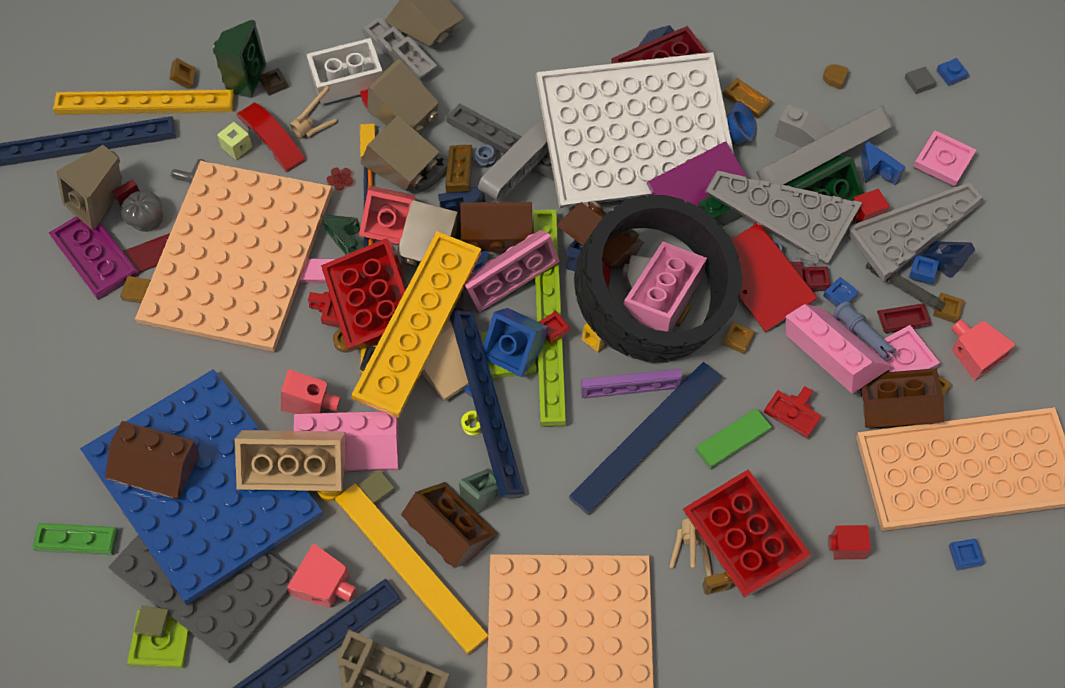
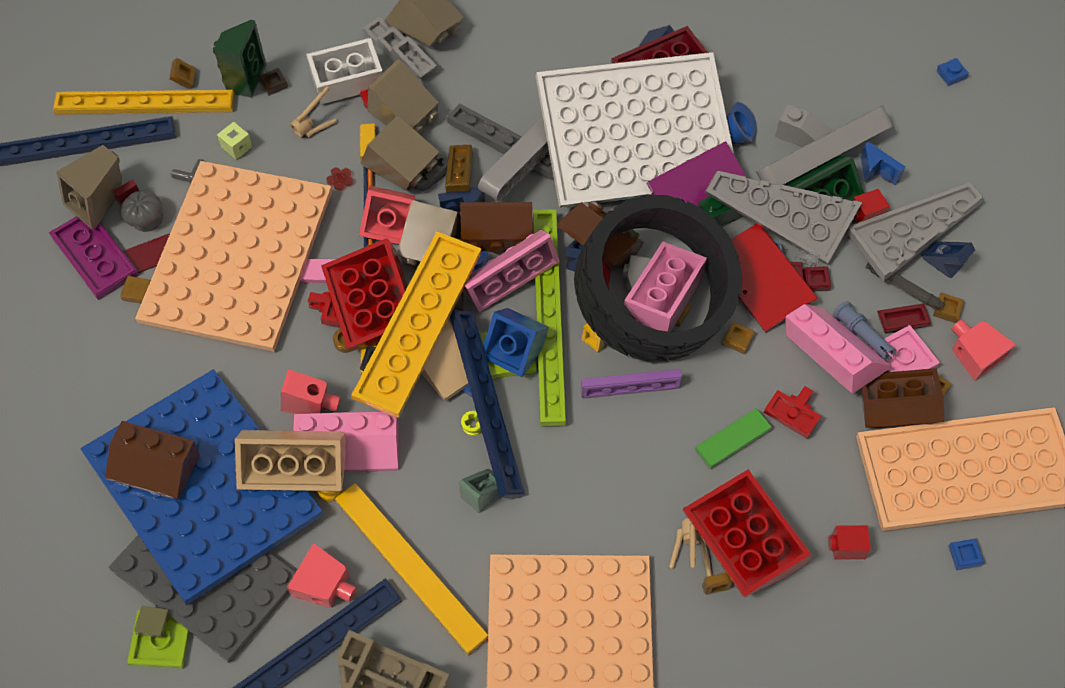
(75, 539): bright green tile -> none
(272, 135): red slope -> none
(341, 231): clear green slope -> none
(376, 487): olive tile -> none
(448, 524): reddish brown slope -> none
(485, 150): sand blue plate -> none
(557, 327): red tile -> none
(644, 438): dark blue tile -> none
(741, 92): pearl gold tile -> none
(835, 75): pearl gold tile -> none
(840, 292): blue plate -> none
(920, 80): dark grey tile -> none
(924, 269): blue plate -> none
(944, 158): bright pink plate -> none

